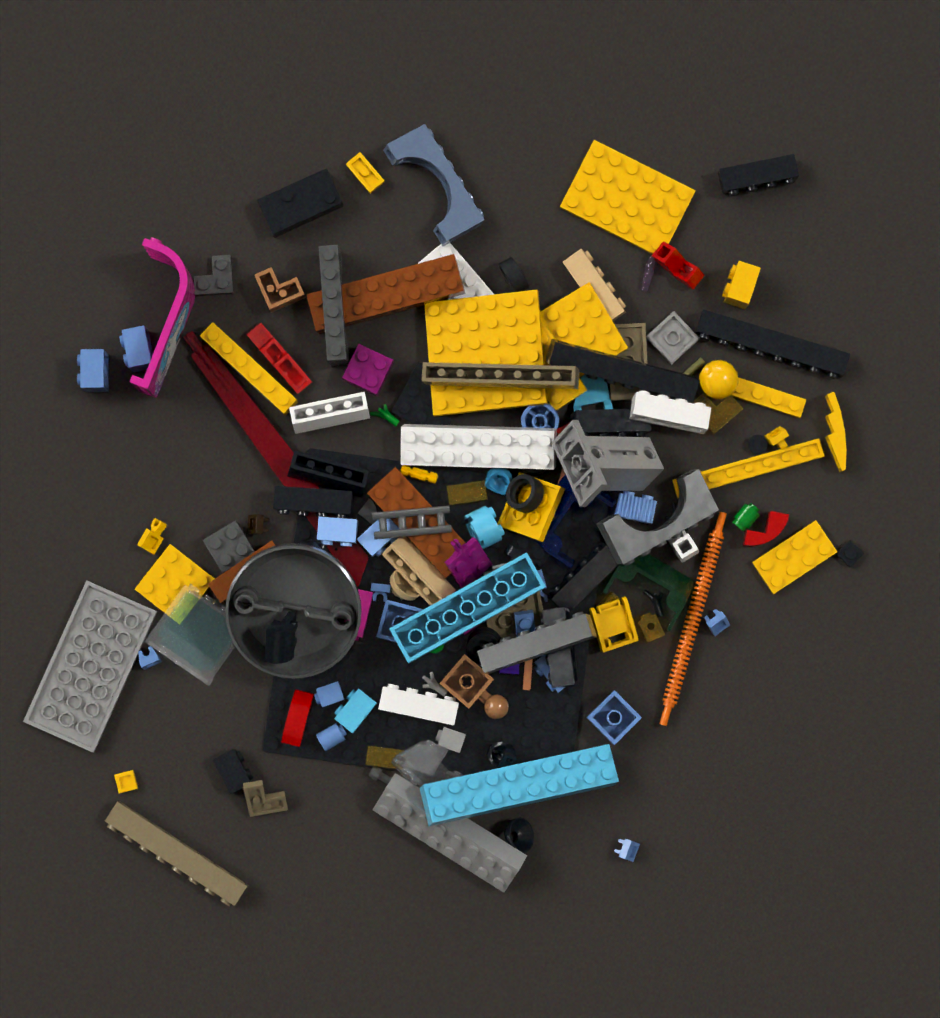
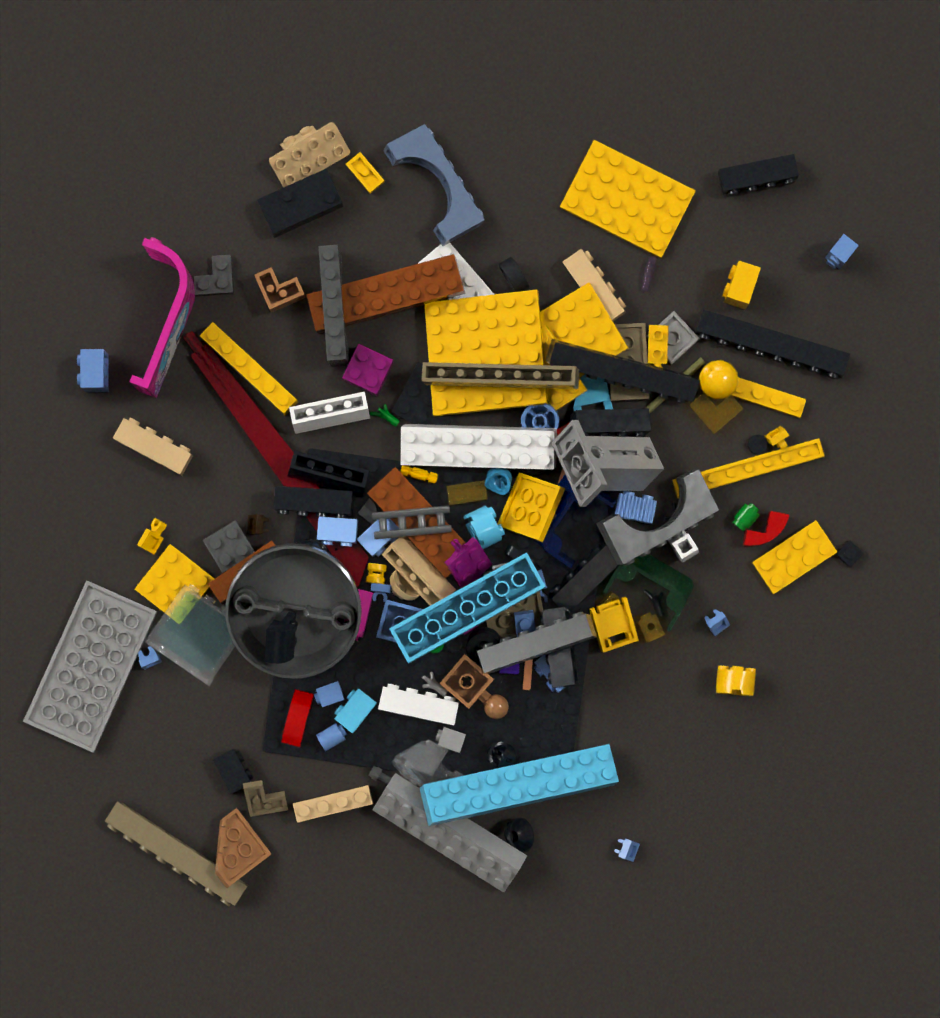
(126, 781): yellow tile -> none
(138, 348): medium blue brick -> none
(152, 446): none -> tan brick
(237, 848): none -> medium nougat plate
(279, 358): red slope -> none
(308, 153): none -> tan bracket
(333, 803): none -> tan brick
(374, 577): none -> yellow wheel
(381, 756): clear yellow plate -> none
(534, 498): black tyre -> none
(613, 717): medium blue brick -> none
(658, 344): none -> yellow plate
(670, 412): white brick -> none
(677, 266): red brick -> none
(716, 535): orange hose -> none
(735, 680): none -> yellow brick
(836, 440): yellow slope -> none
(841, 252): none -> medium blue brick

